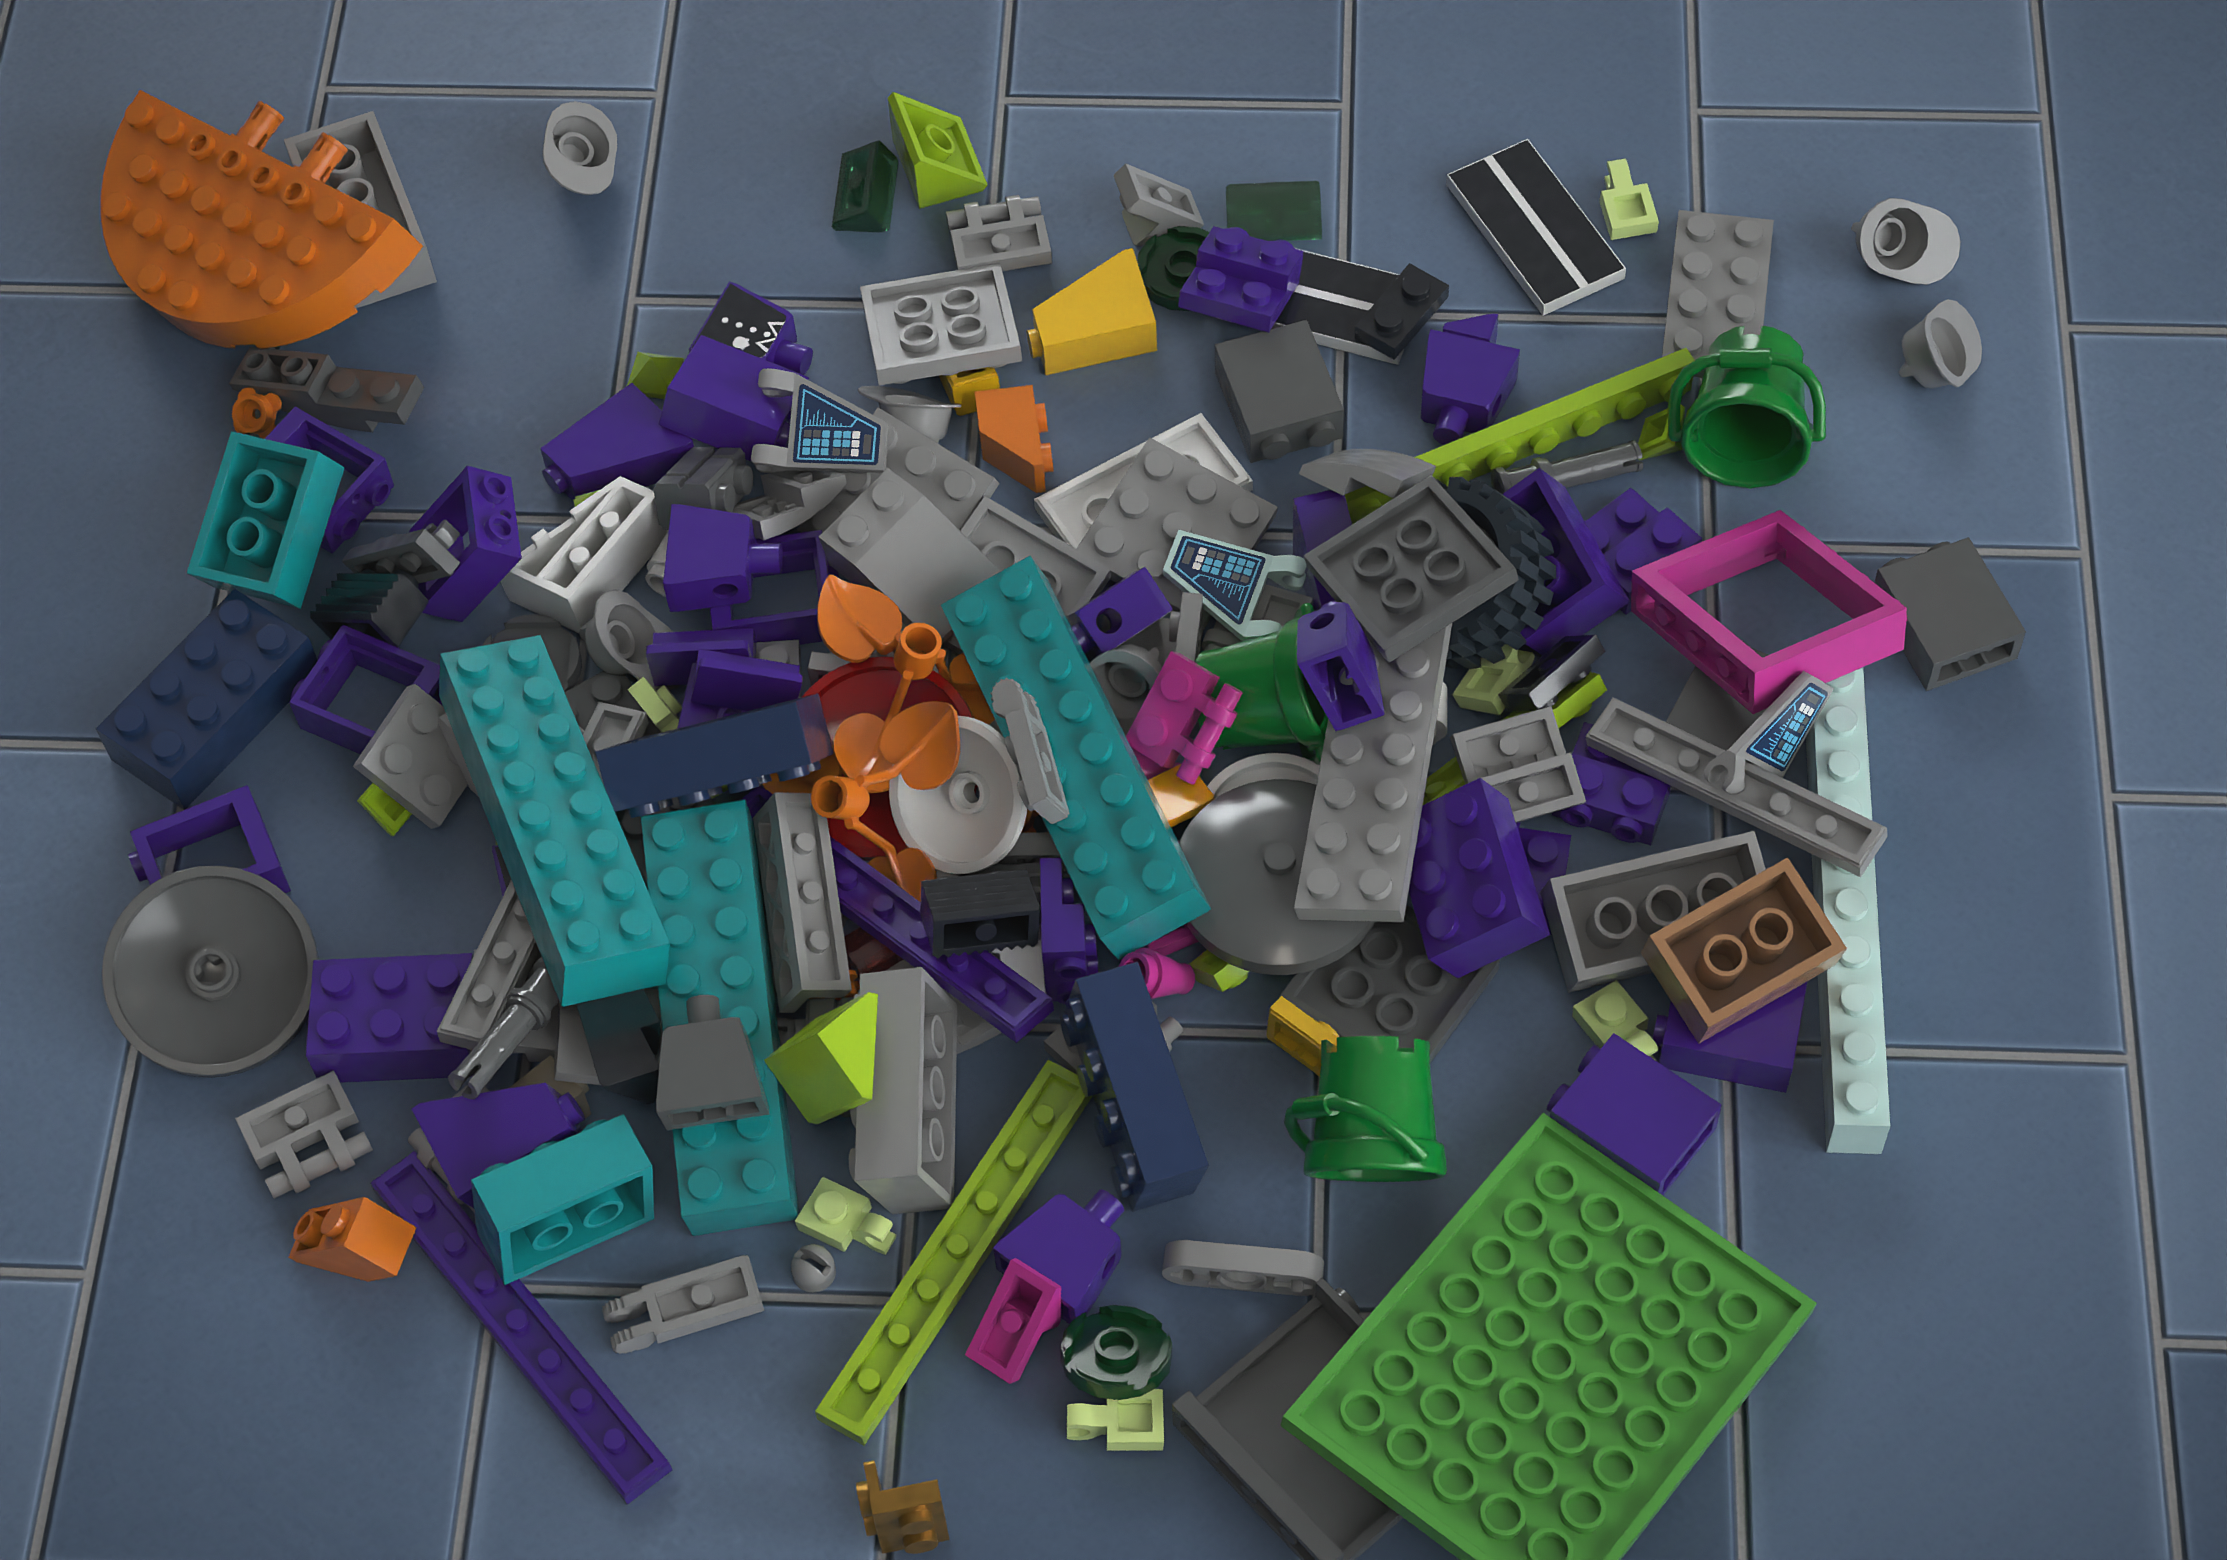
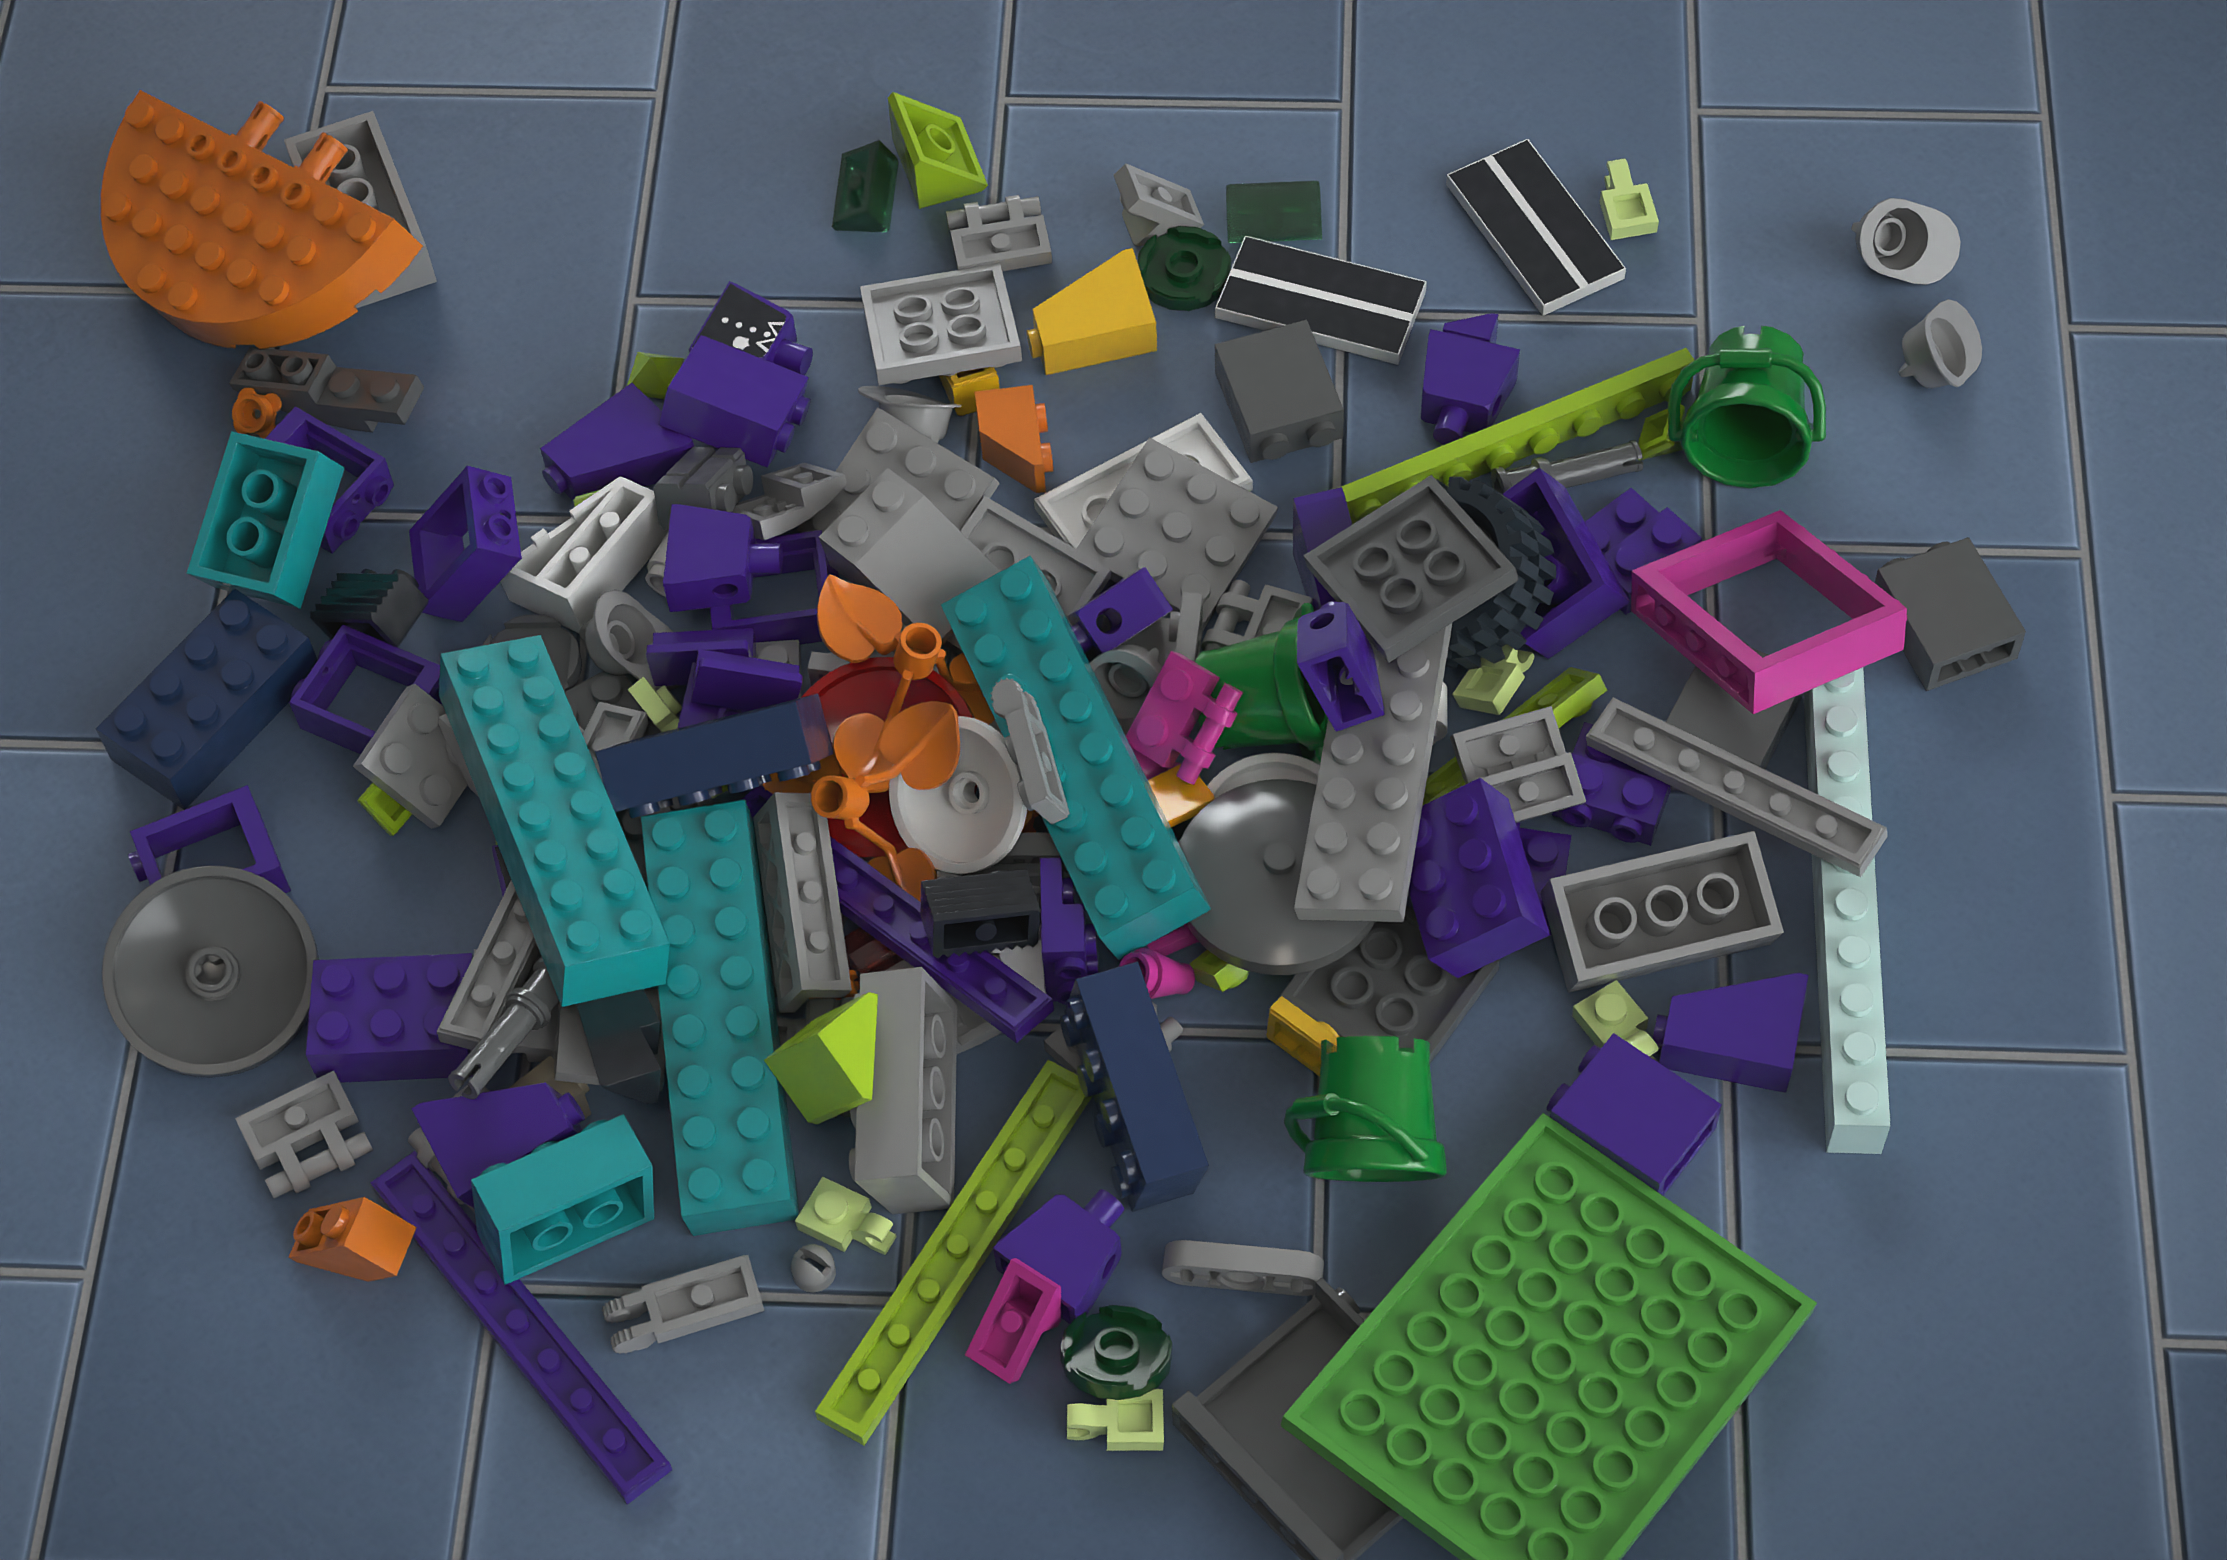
(418, 553): dark grey plate -> none
(580, 148): light grey piece -> none
(707, 1070): dark grey torso -> none
(823, 430): flag -> none
(902, 1516): pearl gold bracket -> none
(1231, 579): flag -> none
(1242, 278): dark purple plate -> none
(1379, 469): light grey slope -> none
(1401, 311): black plate -> none
(1551, 673): black plate -> none
(1716, 279): light grey plate -> none
(1743, 950): medium nougat brick -> none
(1775, 735): flag -> none

